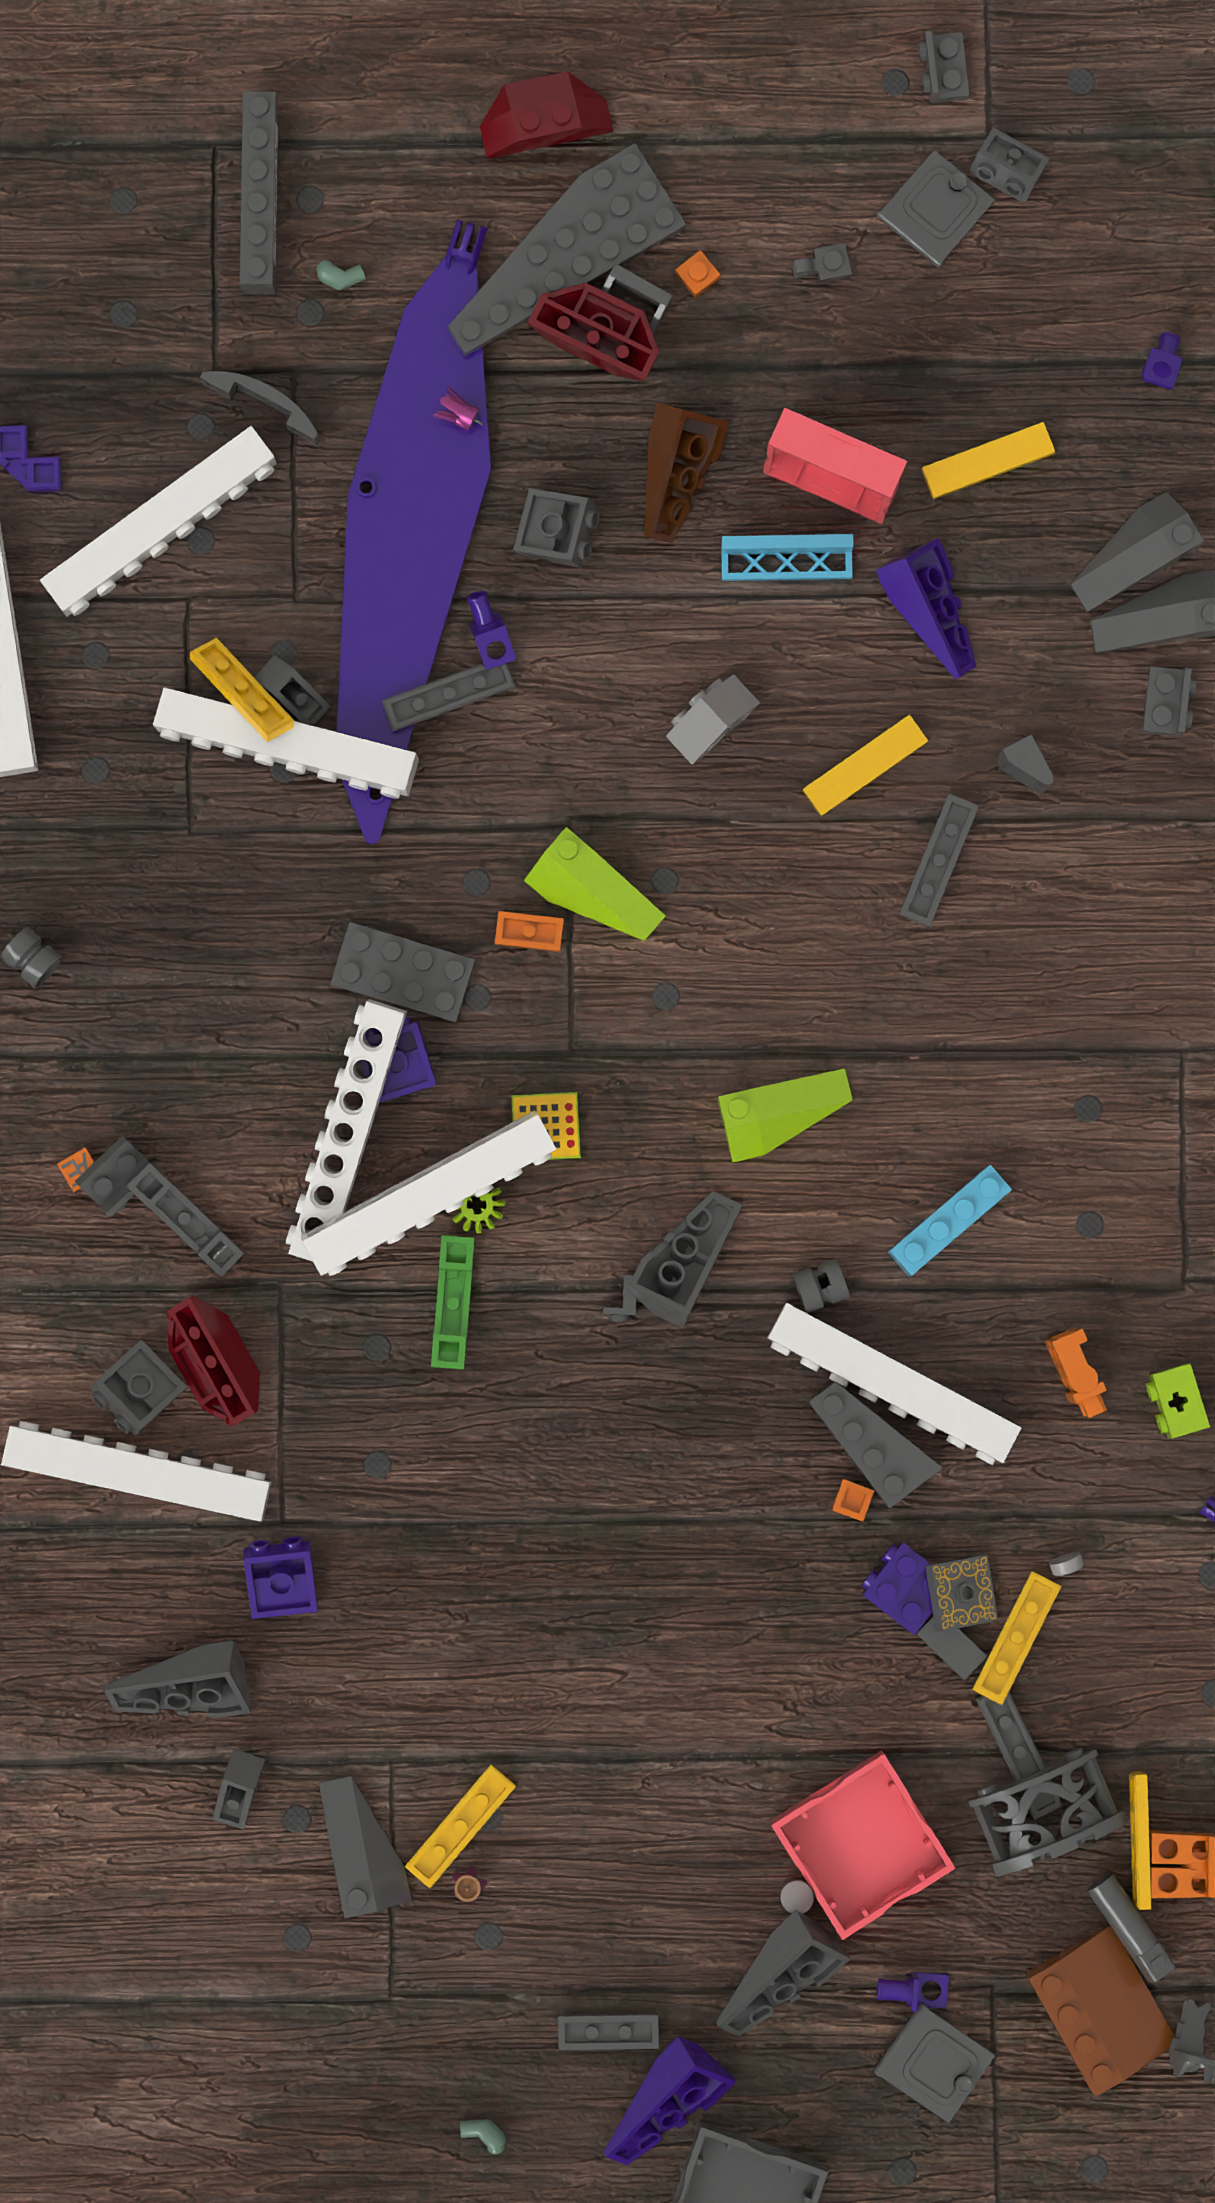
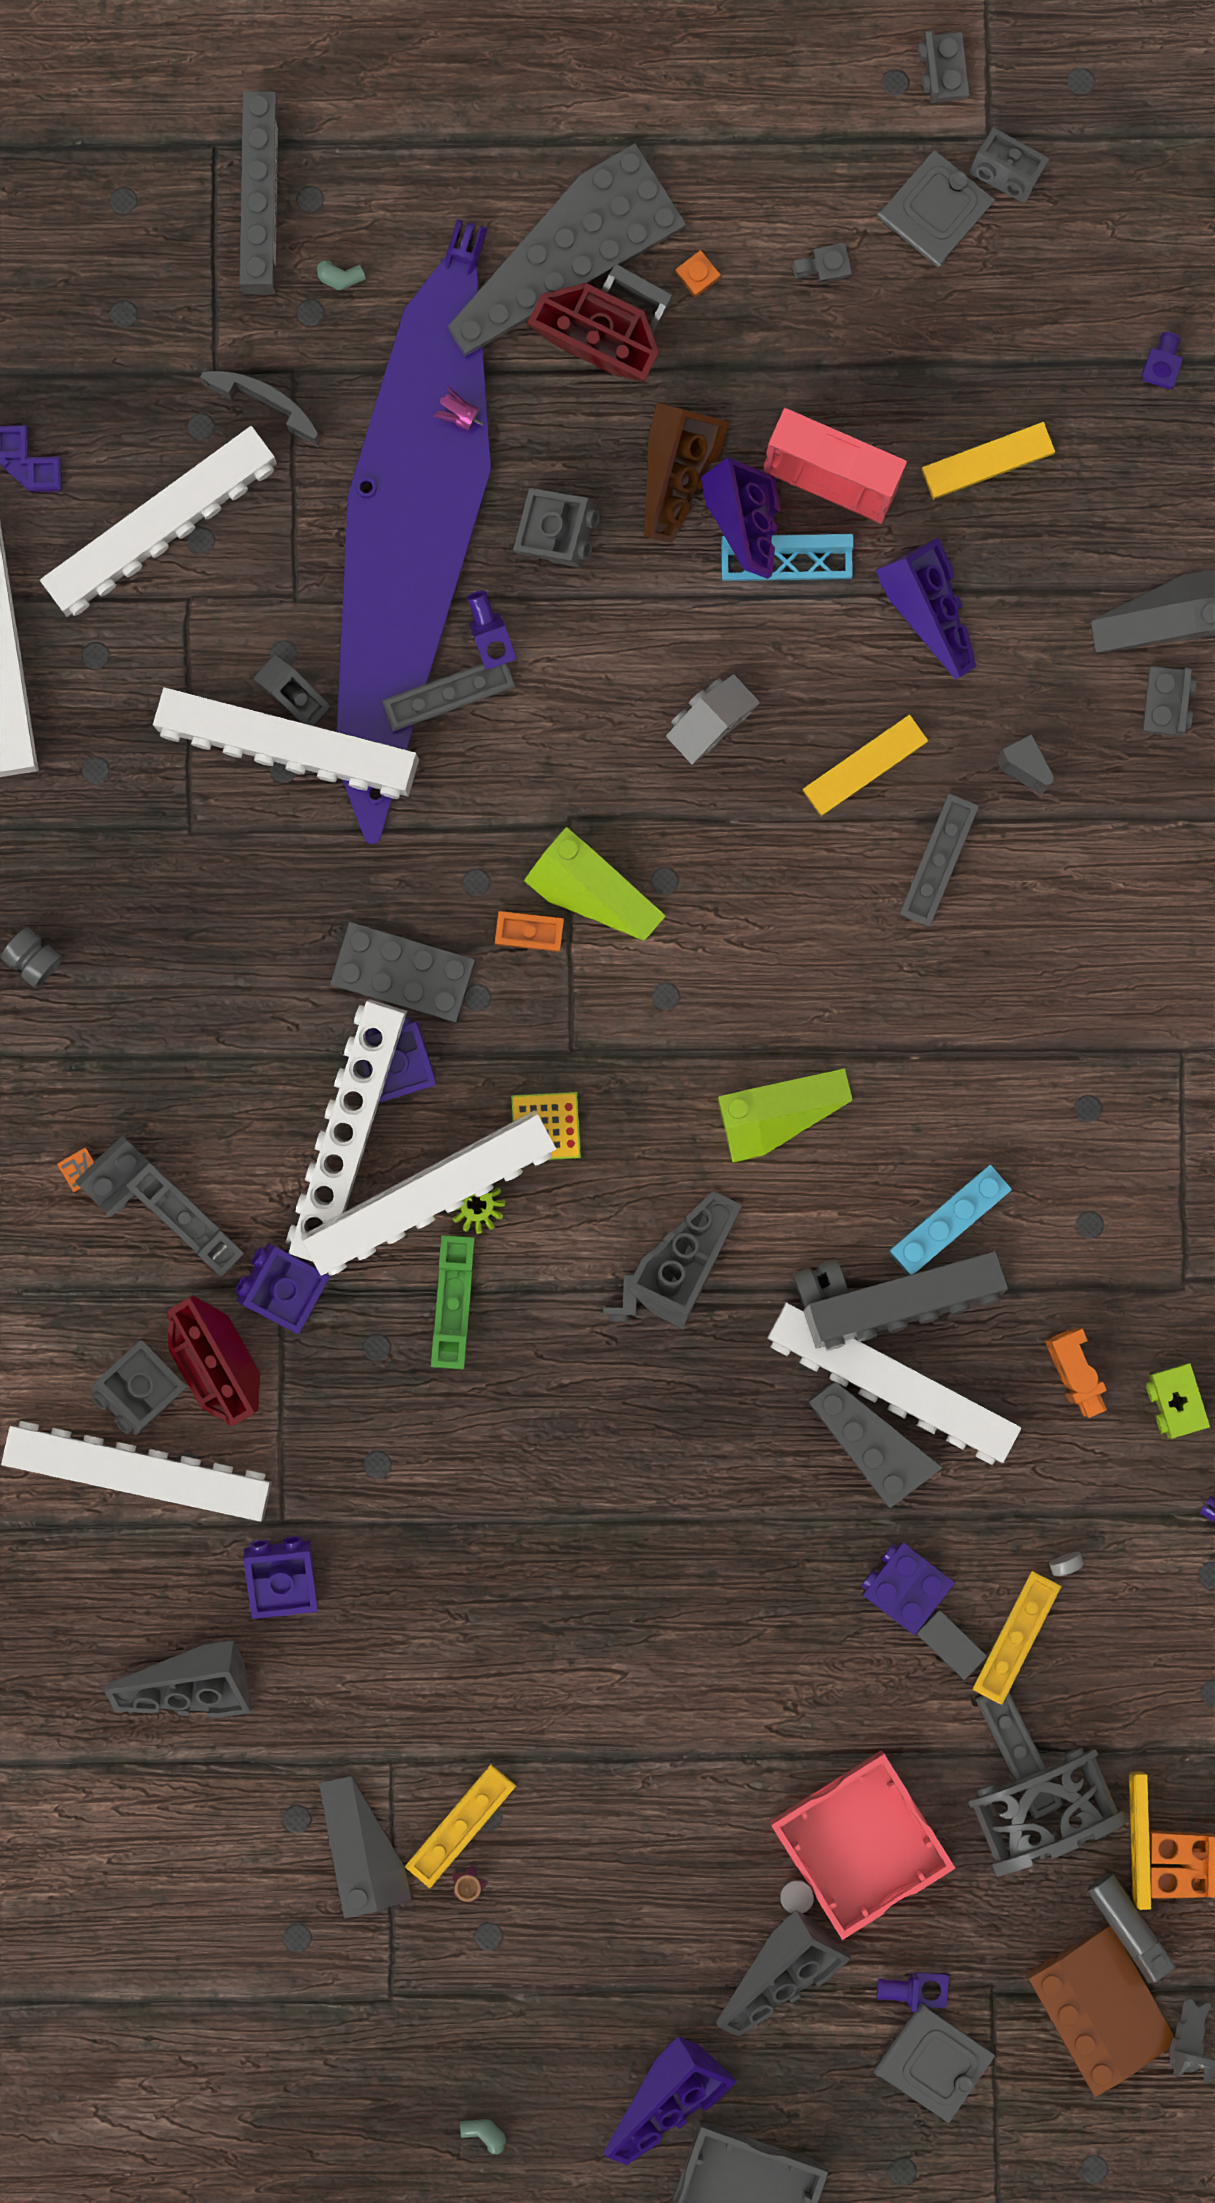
(238, 1789): dark grey slope -> none
(242, 689): yellow tile -> none
(281, 1287): none -> dark purple plate
(543, 114): dark red wedge -> none
(608, 2031): dark grey plate -> none
(744, 509): none -> dark purple wedge
(852, 1500): orange plate -> none
(905, 1300): none -> dark grey brick
(961, 1593): dark grey plate -> none
(1144, 545): dark grey wedge -> none

